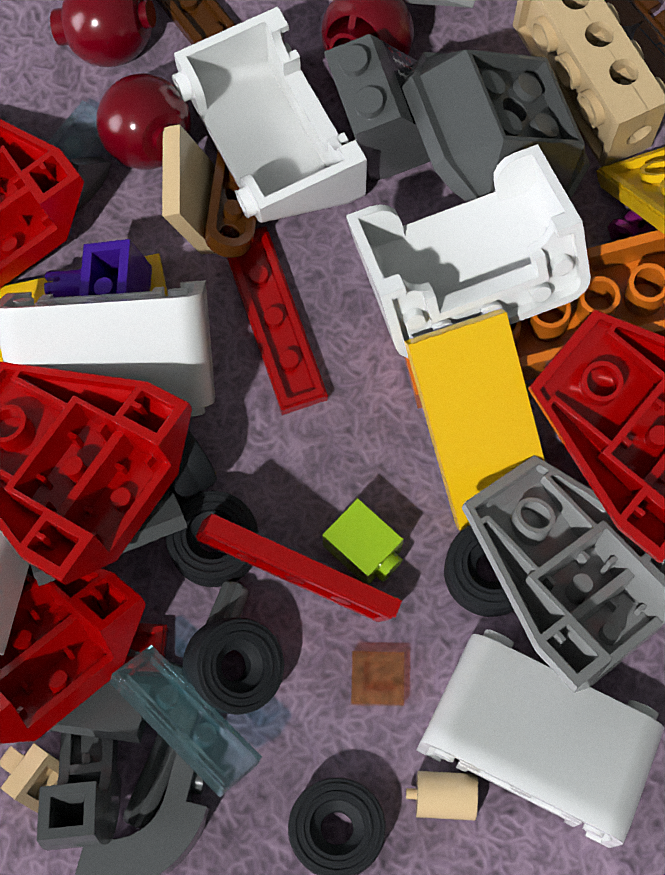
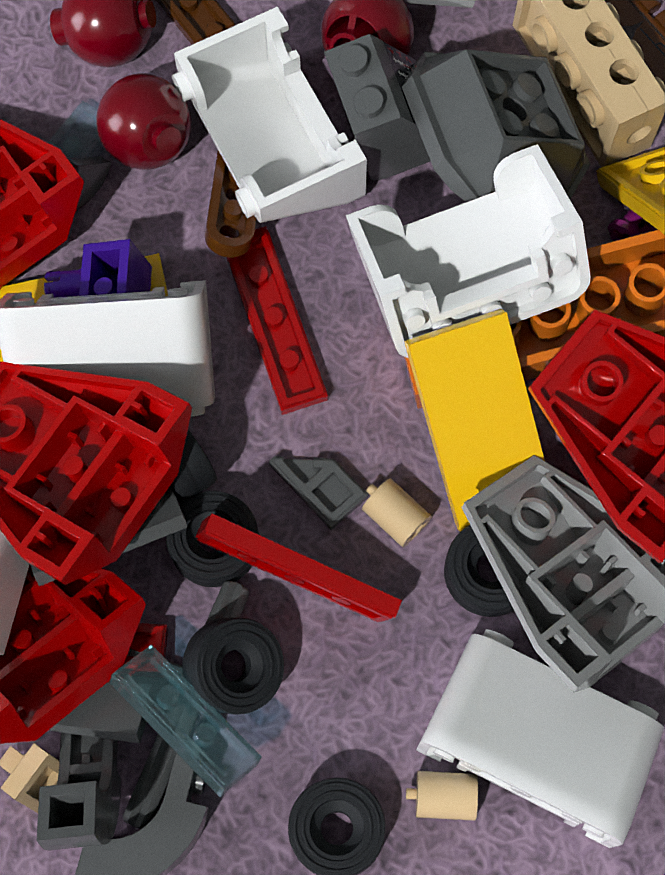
(186, 186): tan tile -> none
(322, 486): none -> dark grey tile
(364, 543): lime brick -> none
(377, 679): clear orange tile -> none
(395, 511): none -> tan piece

